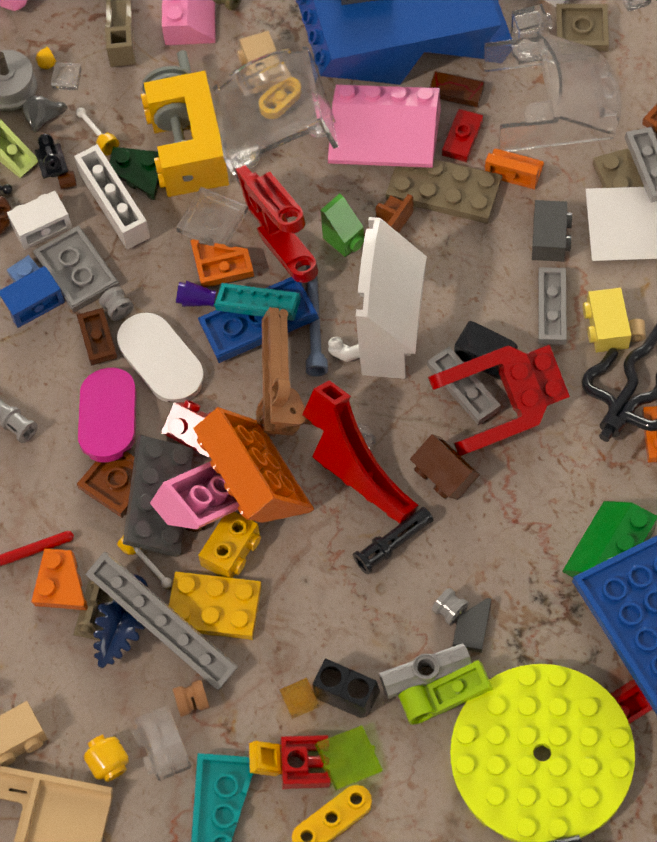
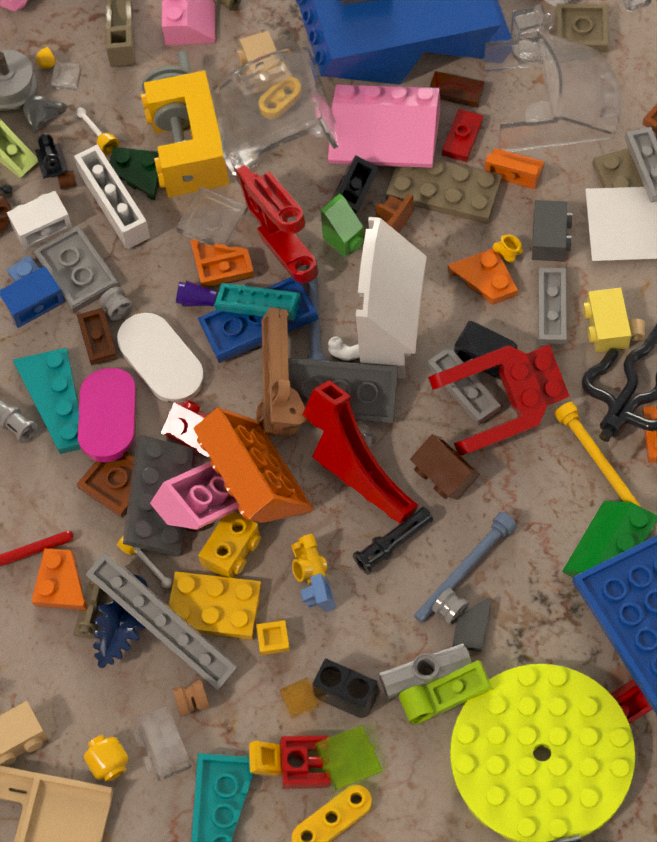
(54, 394): none -> teal wing
(273, 637): none -> yellow plate
(308, 559): none -> yellow plate
(319, 593): none -> medium blue tile
(356, 182): none -> black brick
(369, 385): none -> dark grey plate
(486, 275): none -> orange wing
(501, 526): none -> sand blue piece
(508, 247): none -> yellow plate
(568, 415): none -> yellow piece

